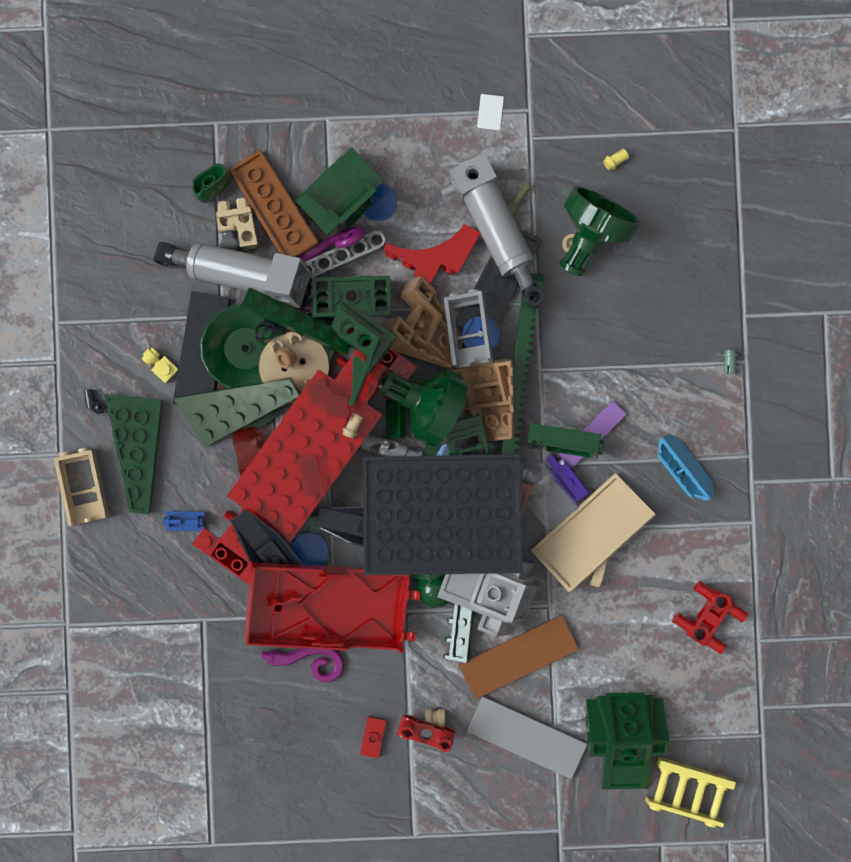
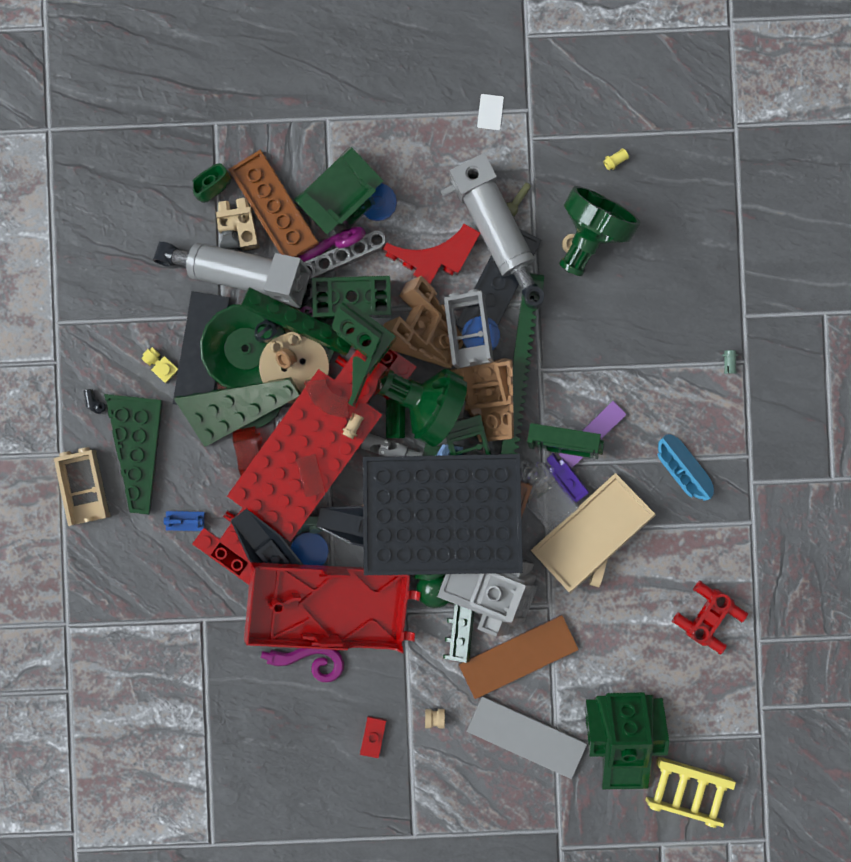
(411, 728): red piece -> none

